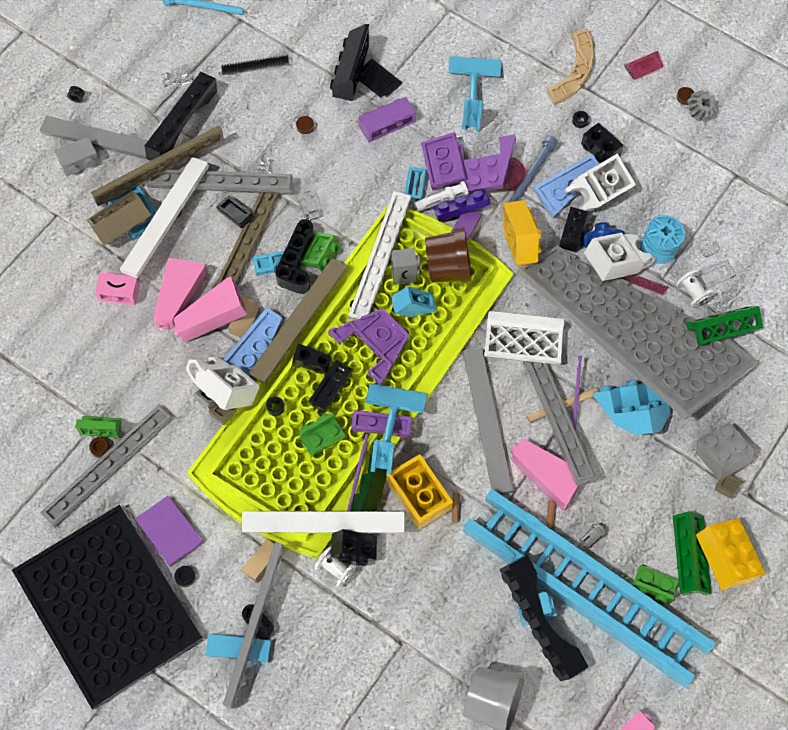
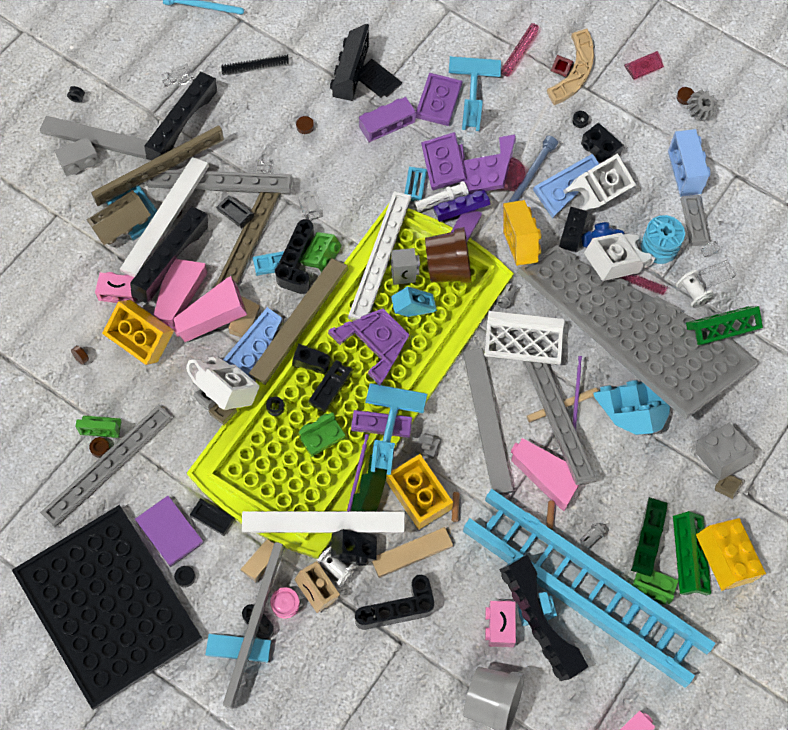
(79, 354): none -> reddish brown tile
(138, 332): none -> yellow brick
(151, 275): none -> black arch
(212, 517): none -> black tile
(285, 603): none -> bright pink wheel
(317, 587): none -> tan brick
(392, 607): none -> black beam
(412, 552): none -> tan tile
(427, 445): none -> light grey tile
(438, 99): none -> medium lavender tile
(501, 624): none -> bright pink brick
(504, 299): none -> light grey pin
(519, 49): none -> clear pink axle
(561, 66): none -> dark red slope
(649, 537): none -> dark green slope
(688, 162): none -> light blue brick
(695, 220): none -> light grey tile

